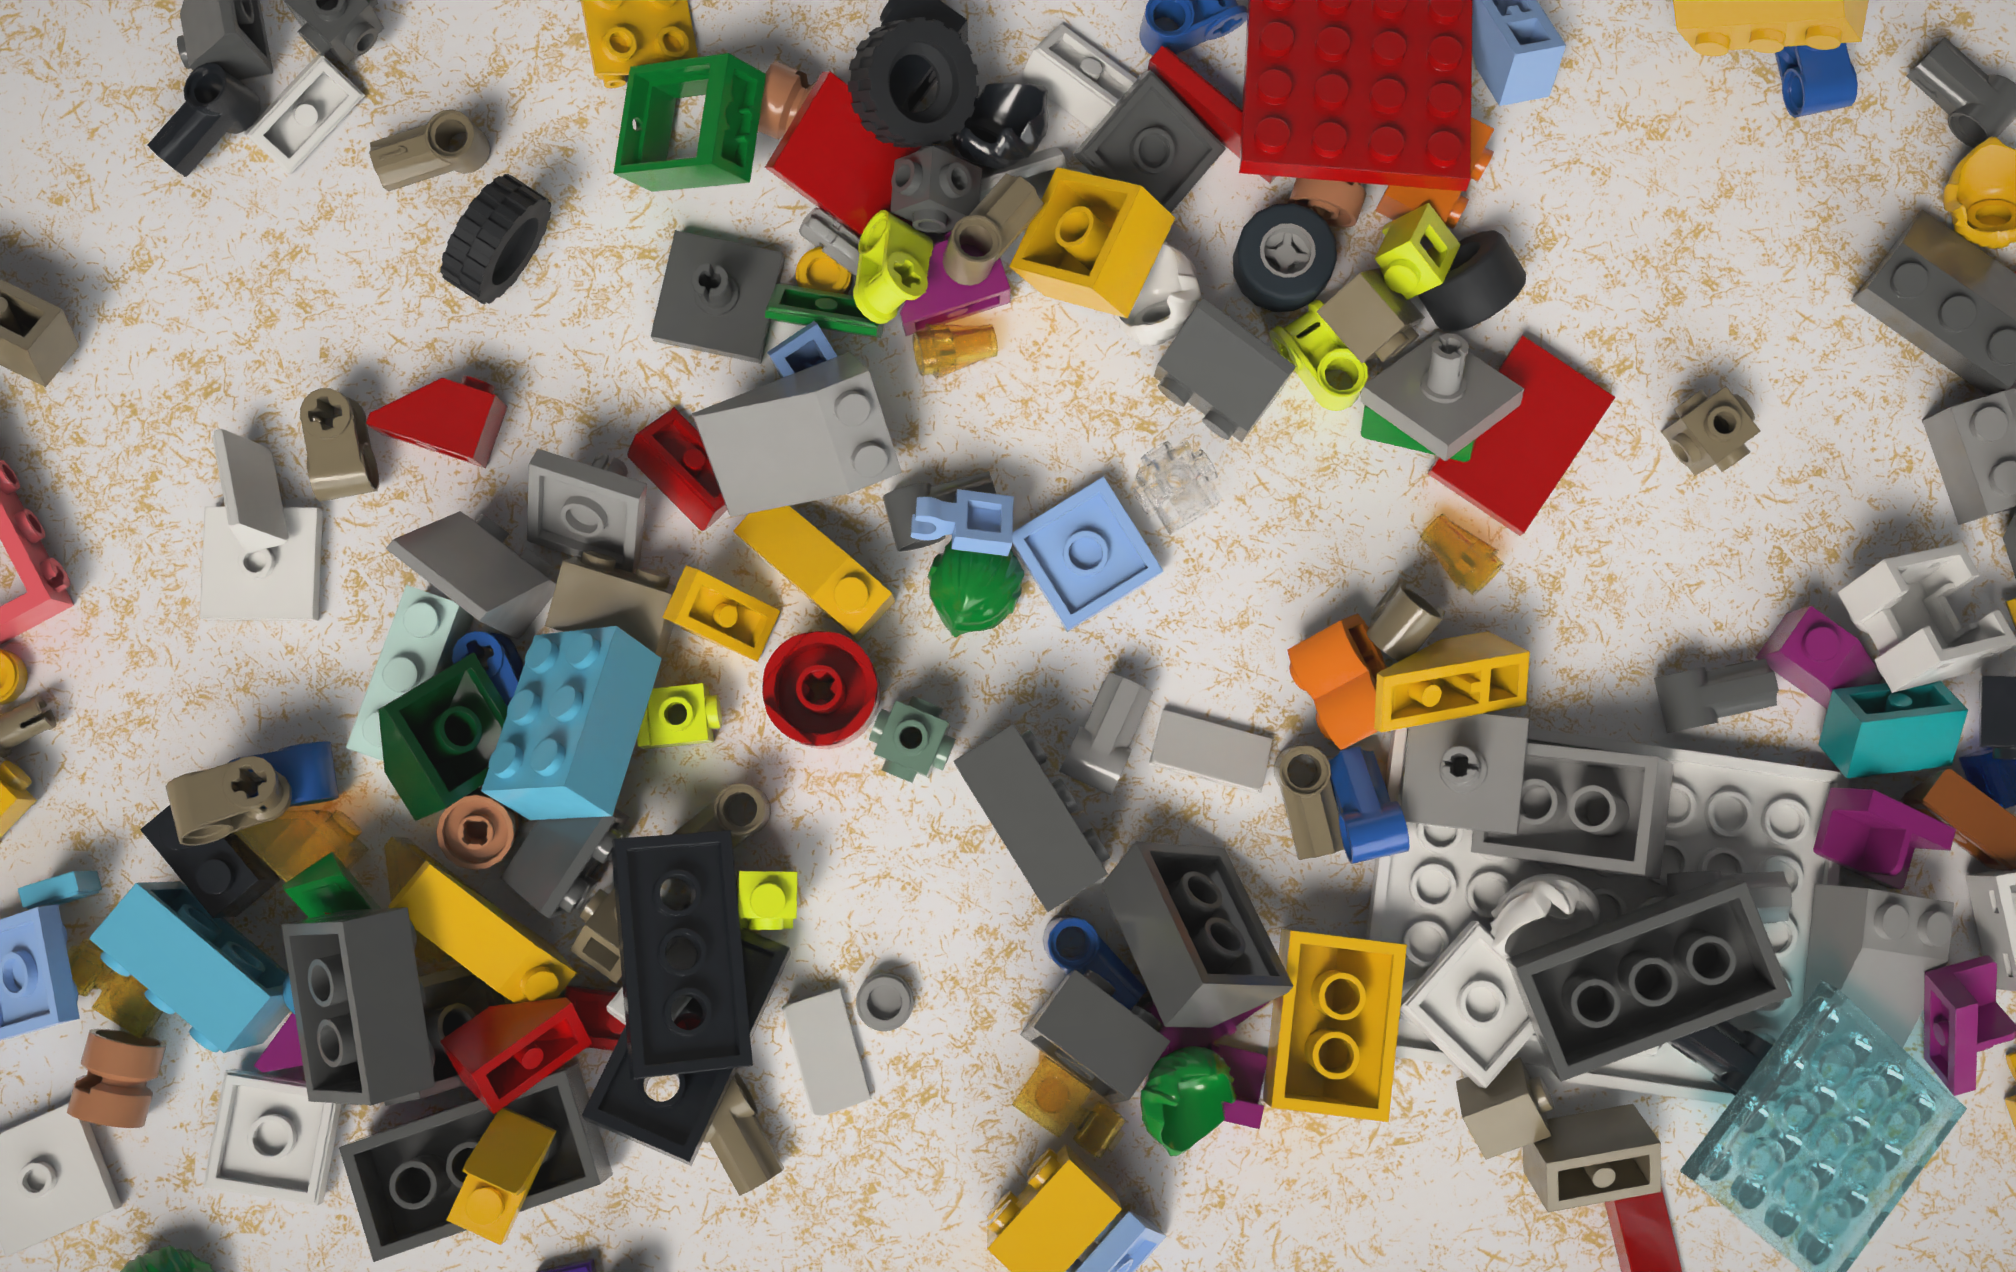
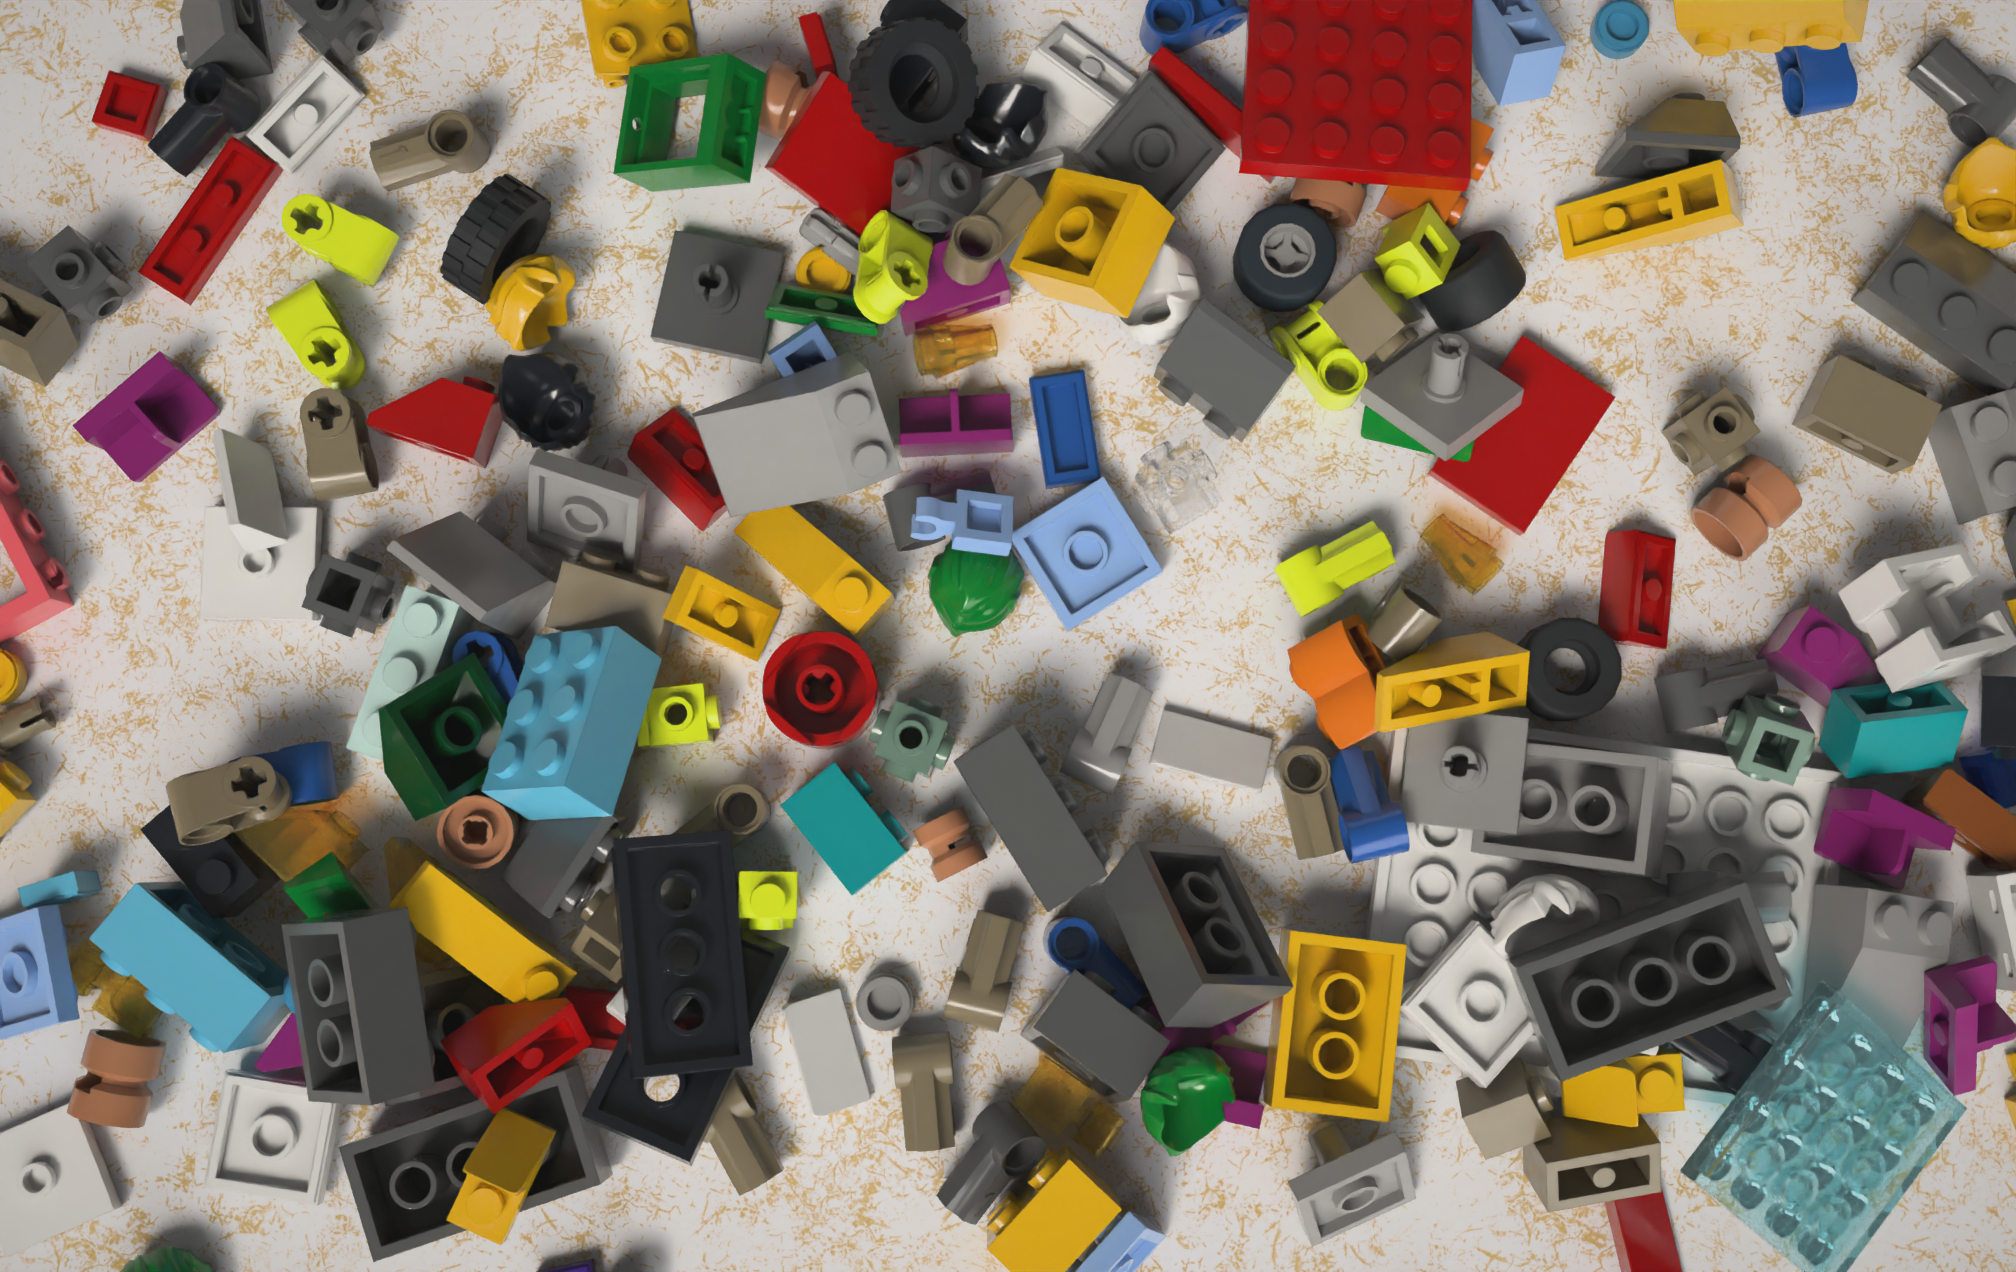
(80, 276): none -> dark grey brick
(129, 106): none -> red tile
(149, 417): none -> magenta panel
(211, 220): none -> red tile
(315, 332): none -> neon yellow piece
(331, 591): none -> dark grey brick
(344, 240): none -> neon yellow piece
(530, 299): none -> yellow hair
(546, 400): none -> black hair
(817, 44): none -> red tile
(846, 827): none -> teal brick
(924, 1076): none -> dark tan piece
(948, 830): none -> nougat wheel
(955, 425): none -> magenta panel
(982, 982): none -> dark tan piece
(1002, 1151): none -> dark grey piece
(1064, 429): none -> blue tile
(1323, 573): none -> neon yellow piece
(1349, 1183): none -> light grey tile
(1601, 668): none -> black tyre
(1619, 29): none -> dark azure tile
(1626, 1089): none -> yellow slope
(1637, 588): none -> red slope
(1651, 213): none -> yellow slope
(1672, 138): none -> dark grey slope
(1753, 499): none -> nougat wheel
(1774, 754): none -> sand green brick
(1867, 413): none -> dark tan brick

